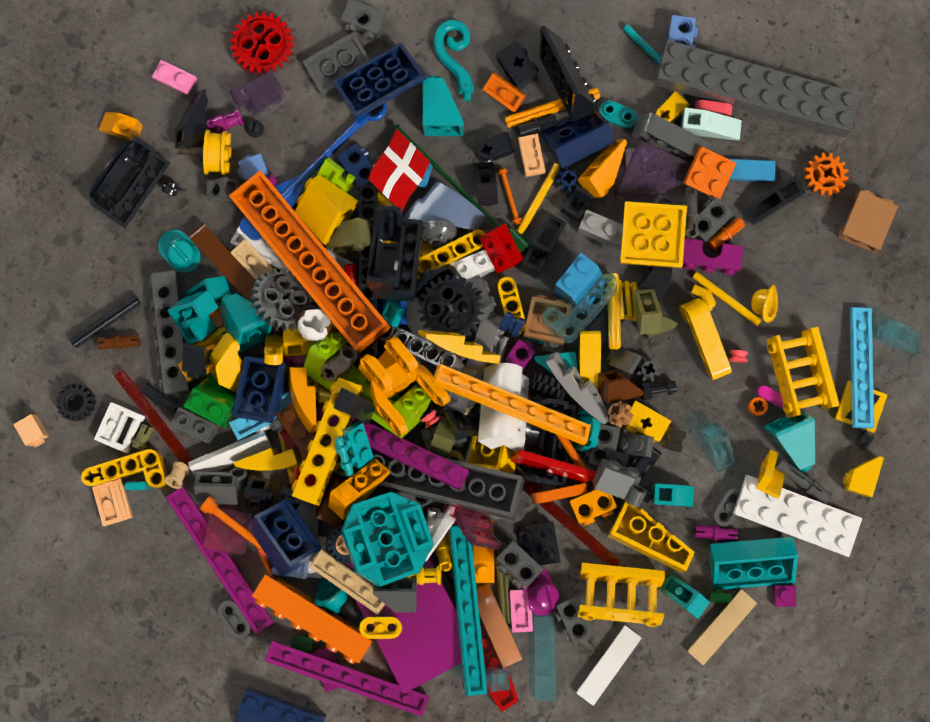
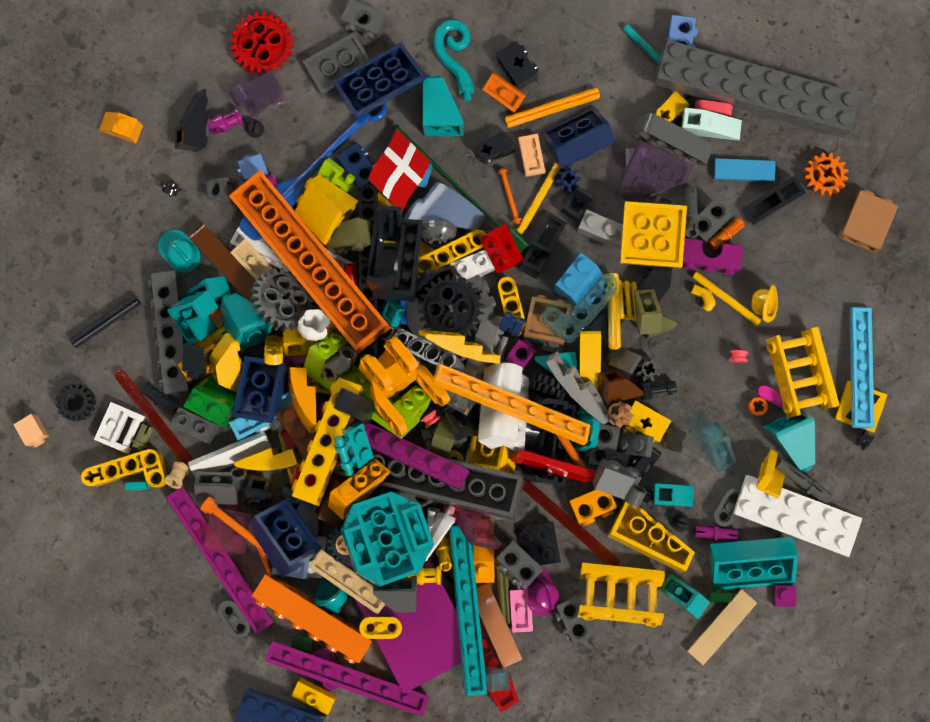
(112, 502): light nougat plate -> none
(118, 342): reddish brown pin -> none
(119, 174): black piece -> none
(174, 77): bright pink plate -> none
(214, 152): yellow wheel -> none
(314, 696): none -> yellow plate
(323, 396): light yellow tile -> none
(486, 184): black slope -> none
(537, 125): black axle -> none
(544, 658): clear light blue tile -> none
(559, 493): orange beam -> none
(565, 75): black slope -> none
(603, 170): light orange slope -> none
(608, 665): white tile -> none
(617, 116): teal plate -> none
(680, 522): none -> black piece
(706, 337): yellow beam -> none
(709, 173): orange plate -> none
(863, 477): yellow slope -> none
(898, 336): clear light blue slope -> none

